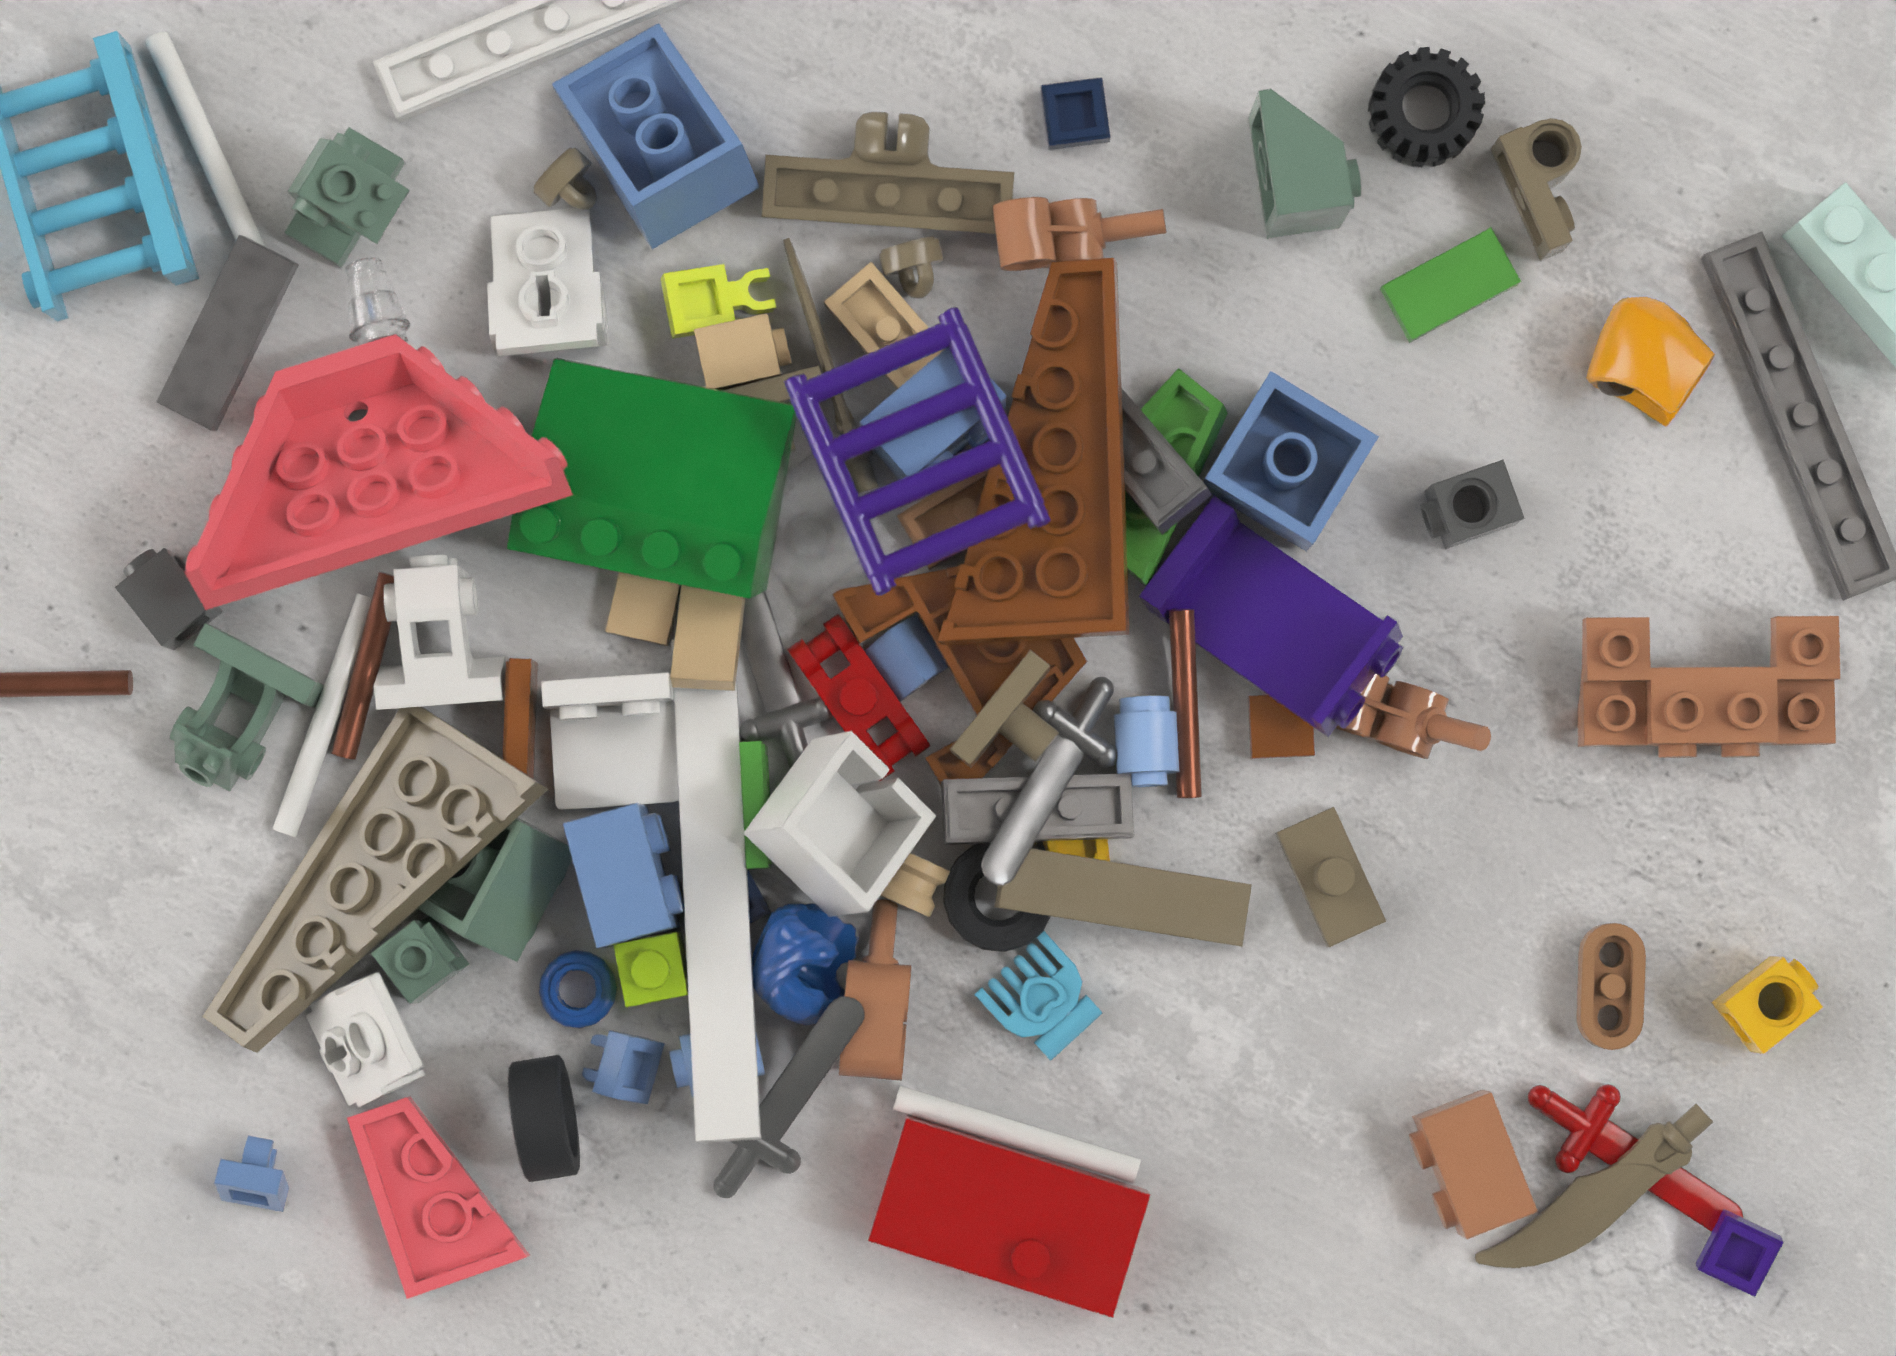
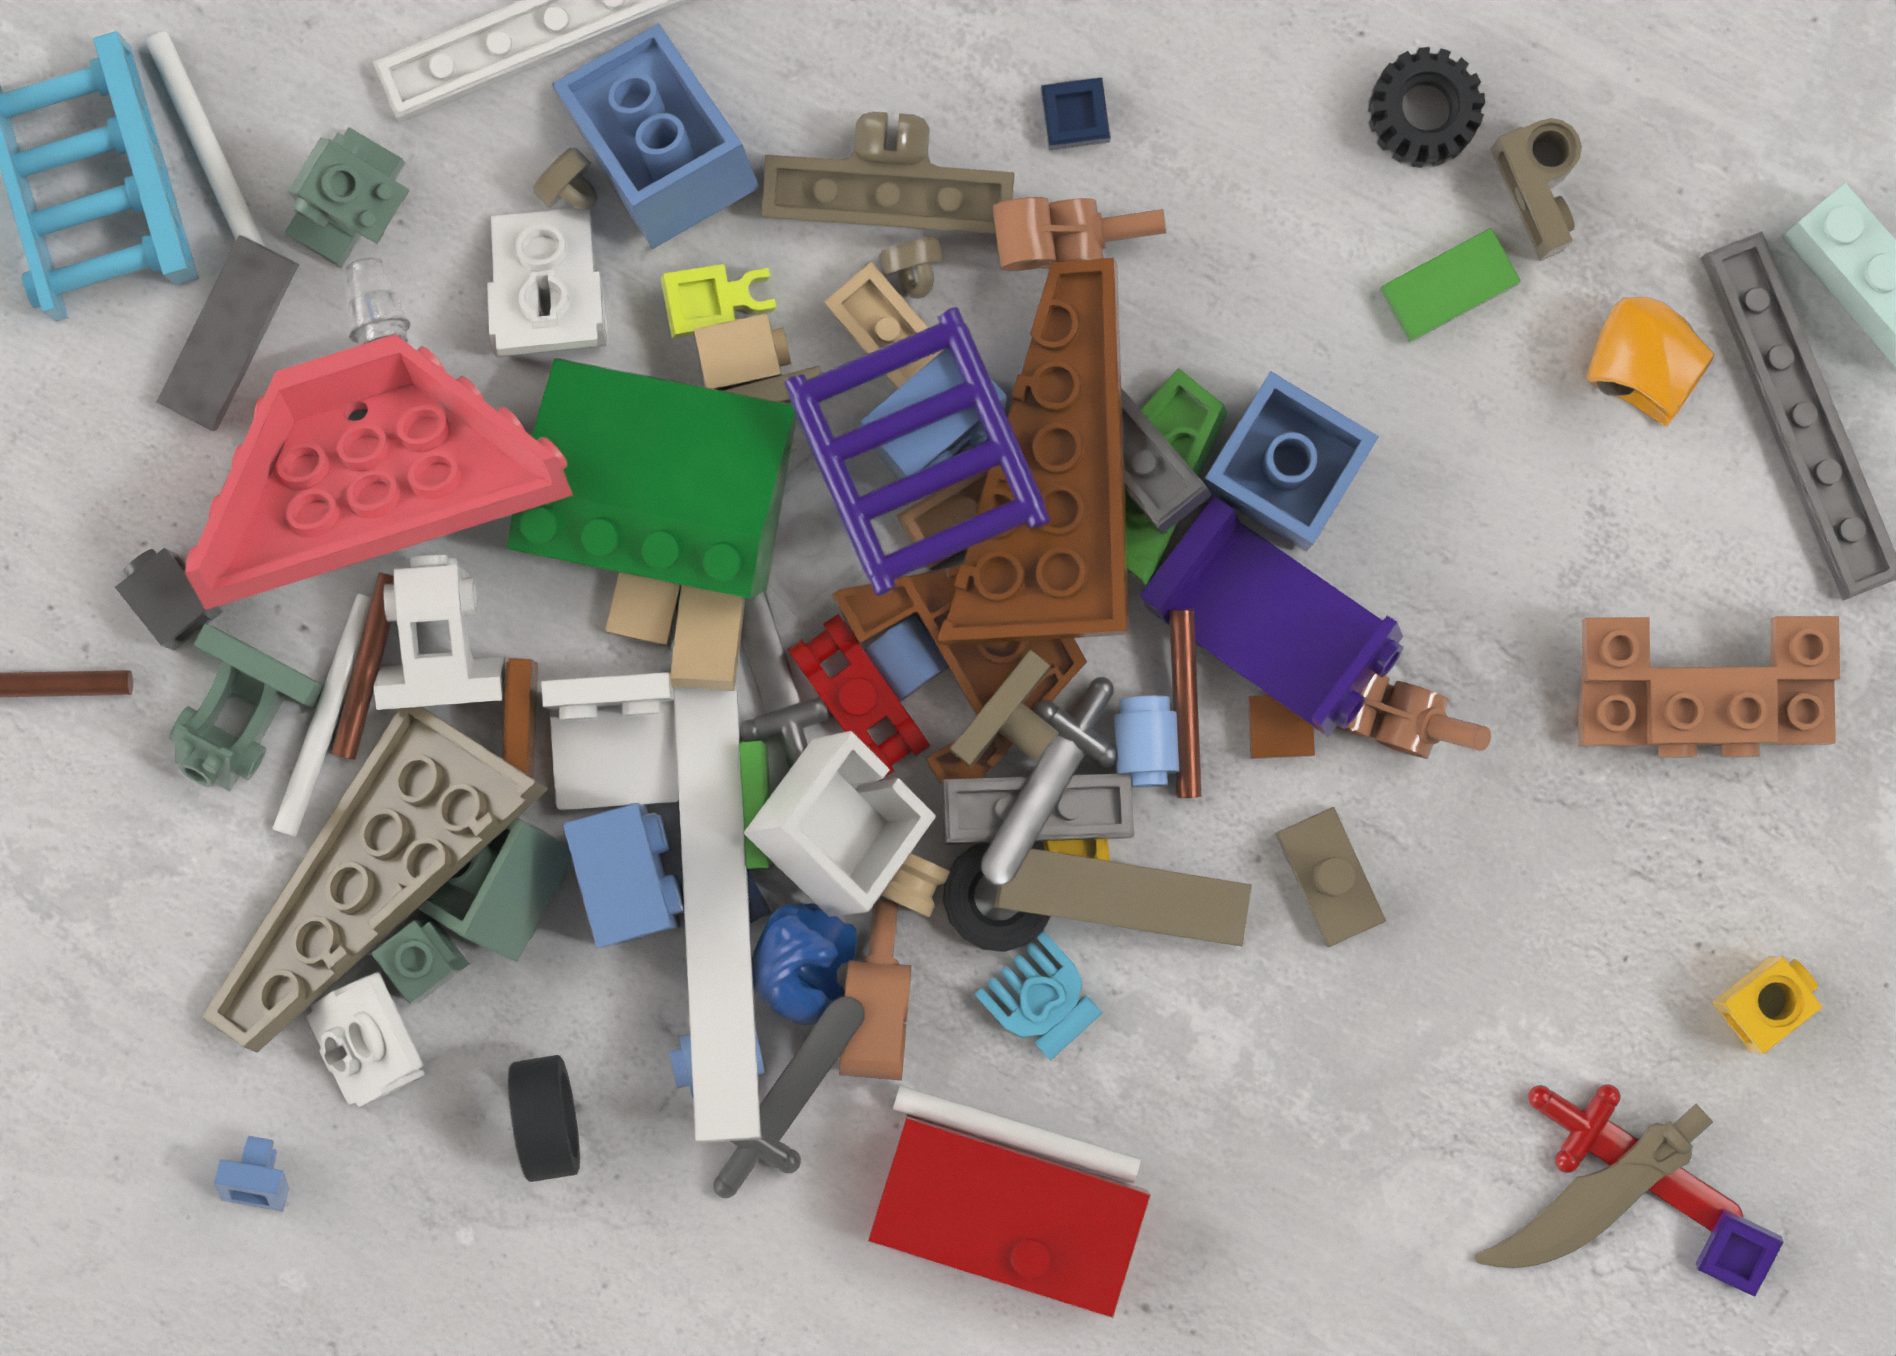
(427, 1201): coral wing -> none
(604, 994): blue piece -> none
(625, 1067): medium blue tile -> none
(652, 969): lime brick -> none
(859, 466): dark tan sword -> none
(1299, 169): sand green slope -> none
(1472, 1164): nougat brick -> none
(1494, 490): dark grey brick -> none
(1616, 986): medium nougat plate -> none

